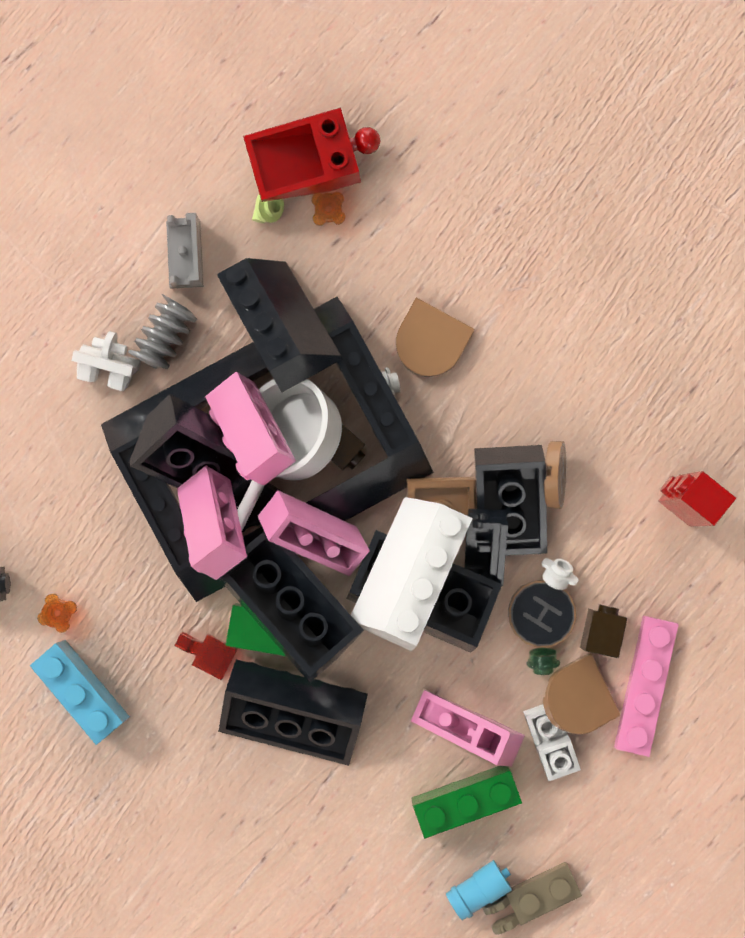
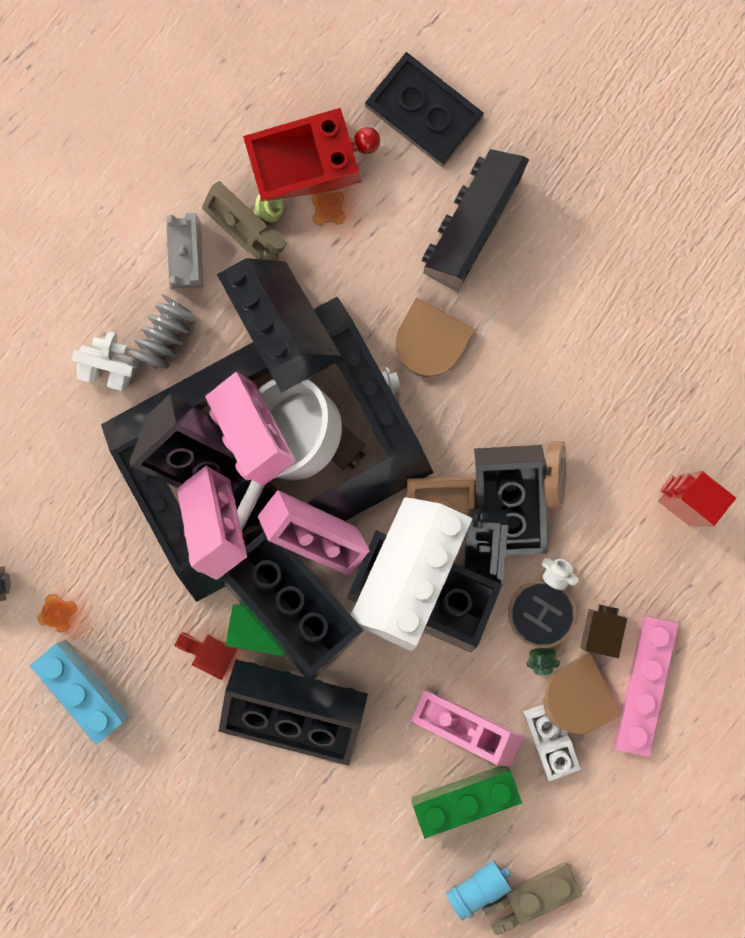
(242, 223): none -> dark tan hinge
(424, 109): none -> black tile
(474, 218): none -> black slope

